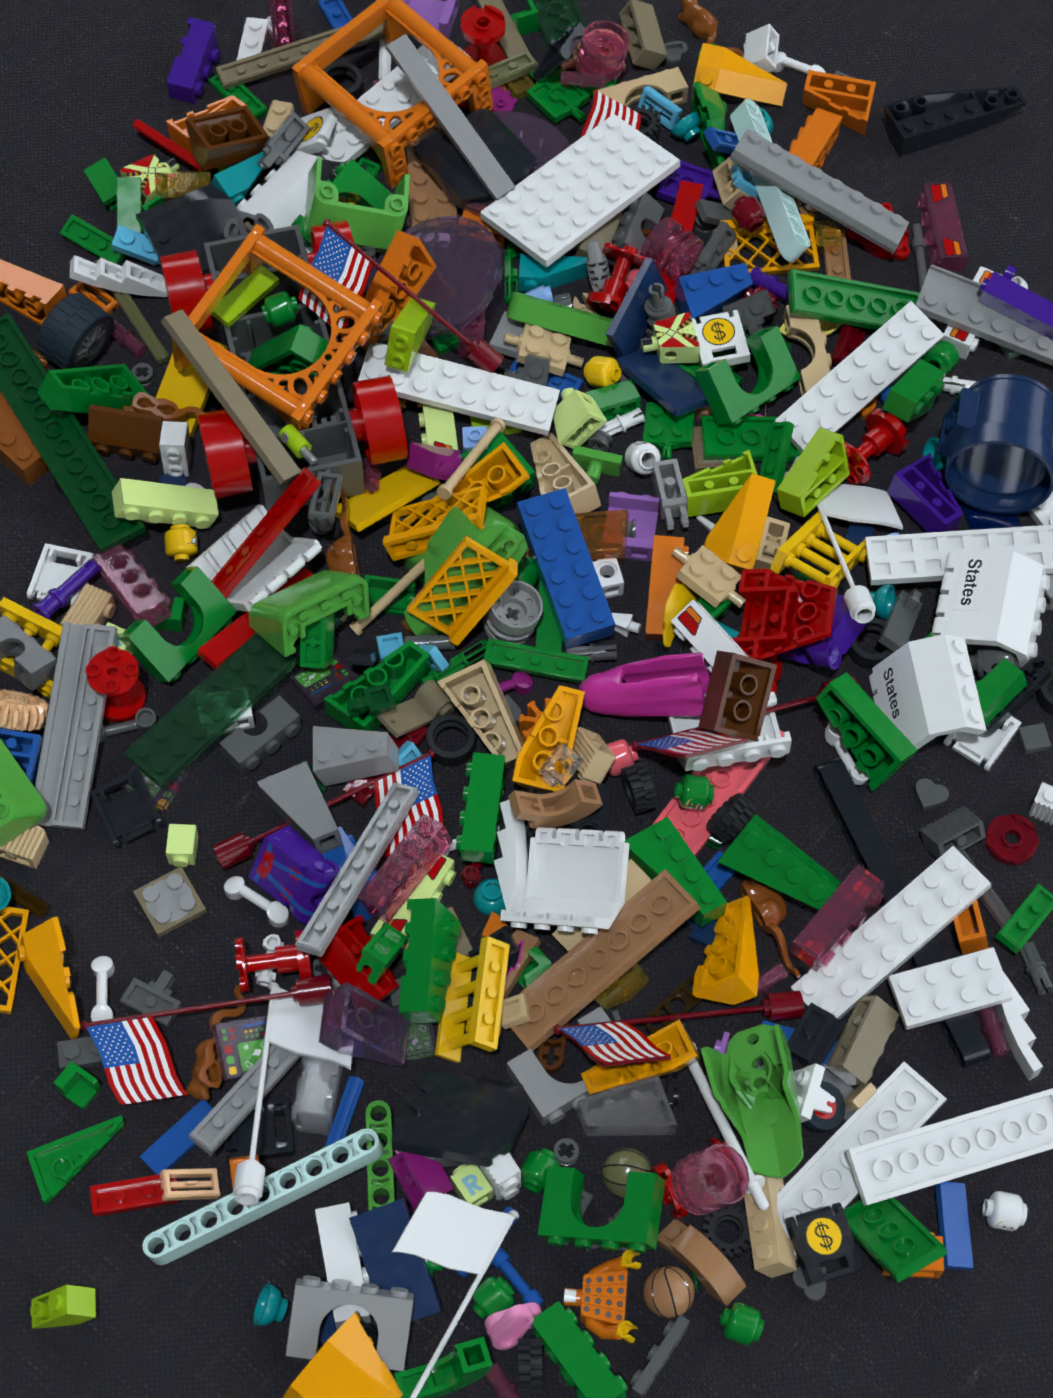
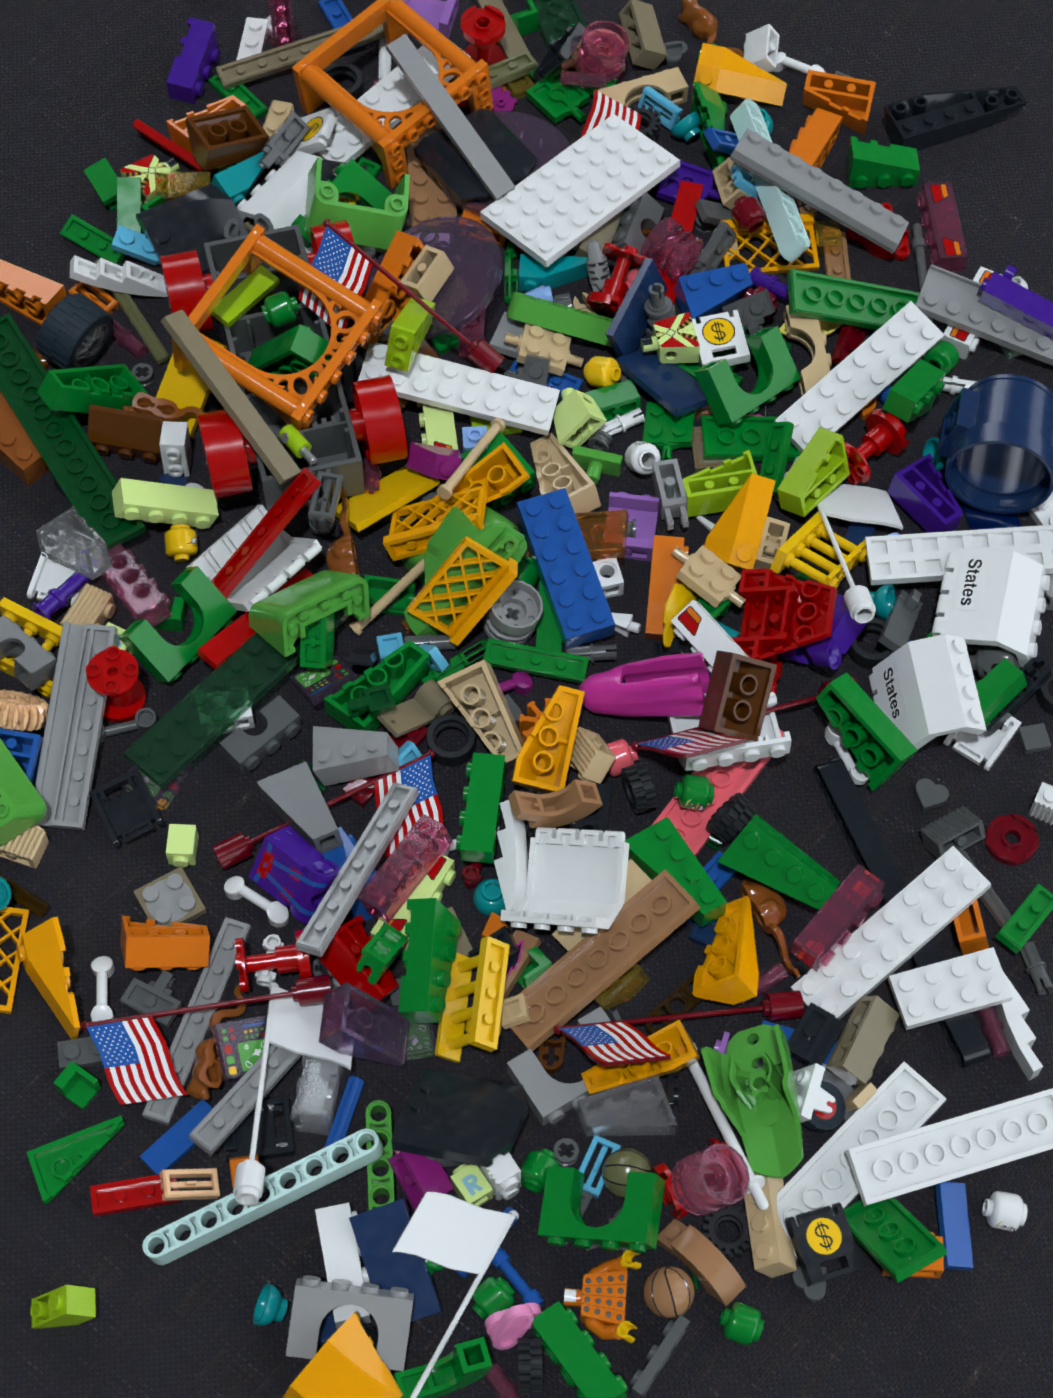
(74, 545): none -> clear wedge
(164, 946): none -> orange wedge
(195, 1024): none -> light grey tile
(428, 273): none -> tan brick
(570, 761): clear brick -> none
(606, 1144): none -> medium azure tile
(880, 165): none -> green wedge

